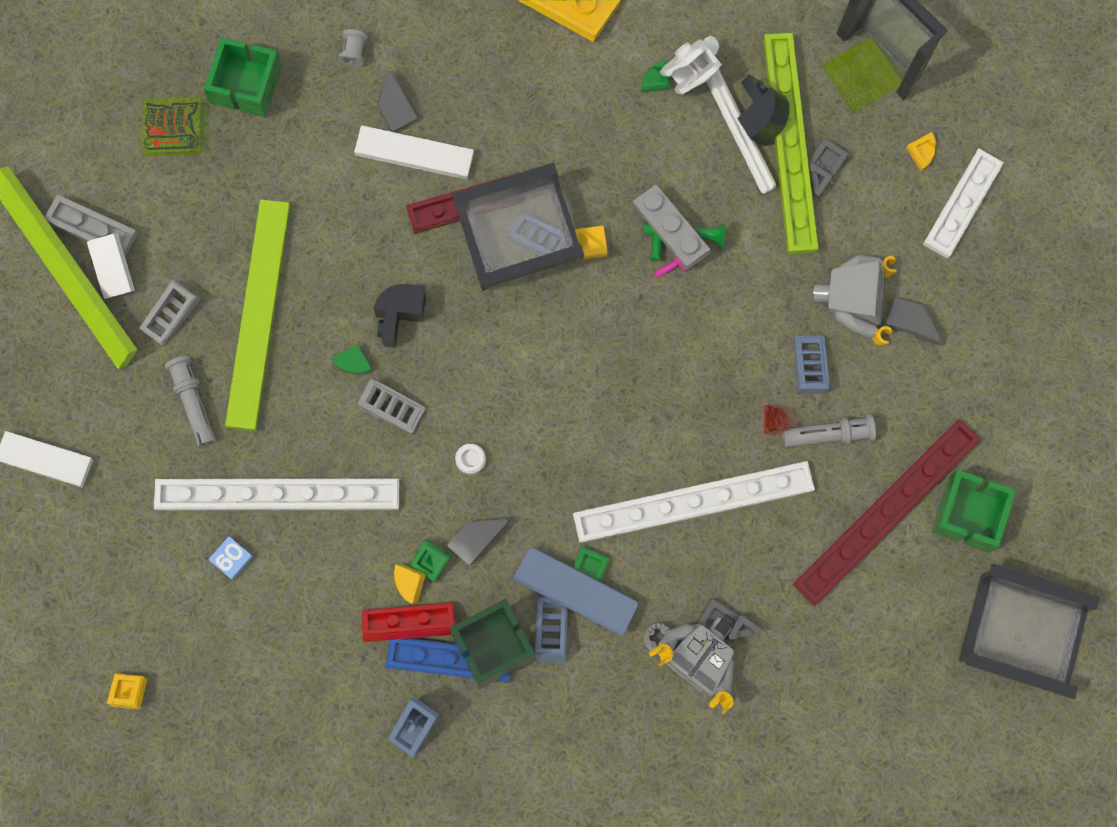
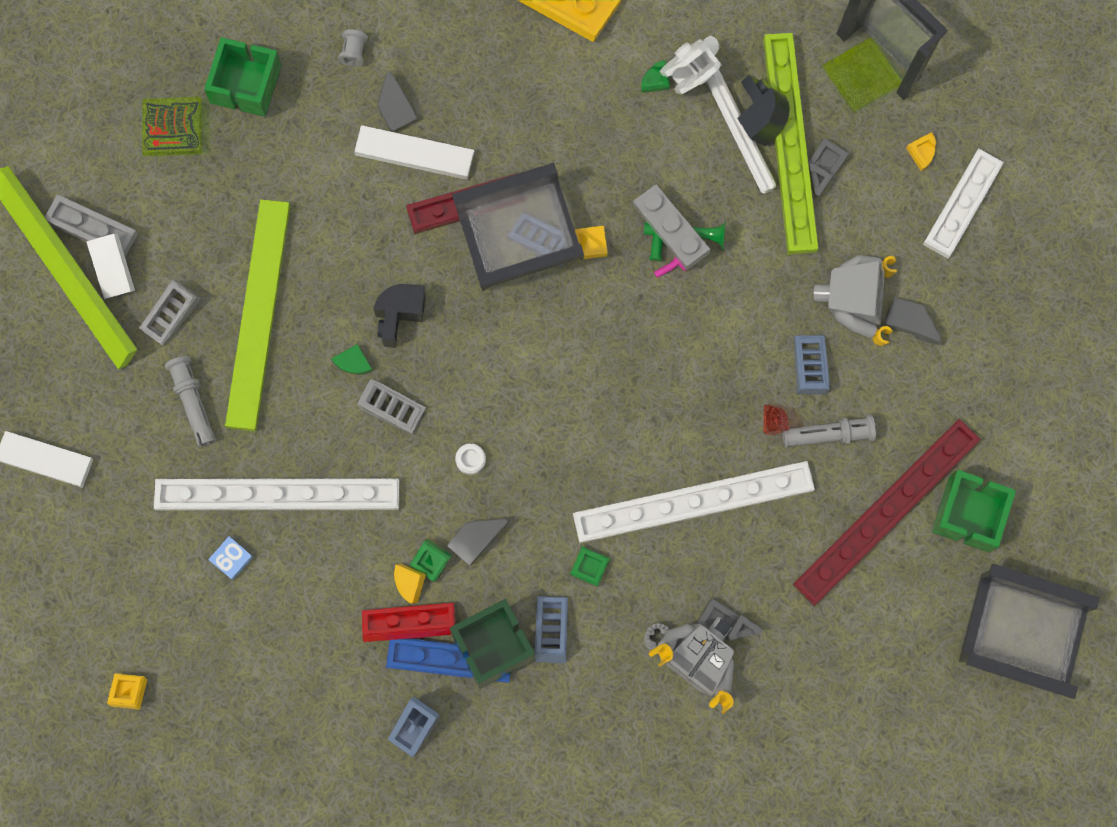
(576, 591): sand blue slope -> none

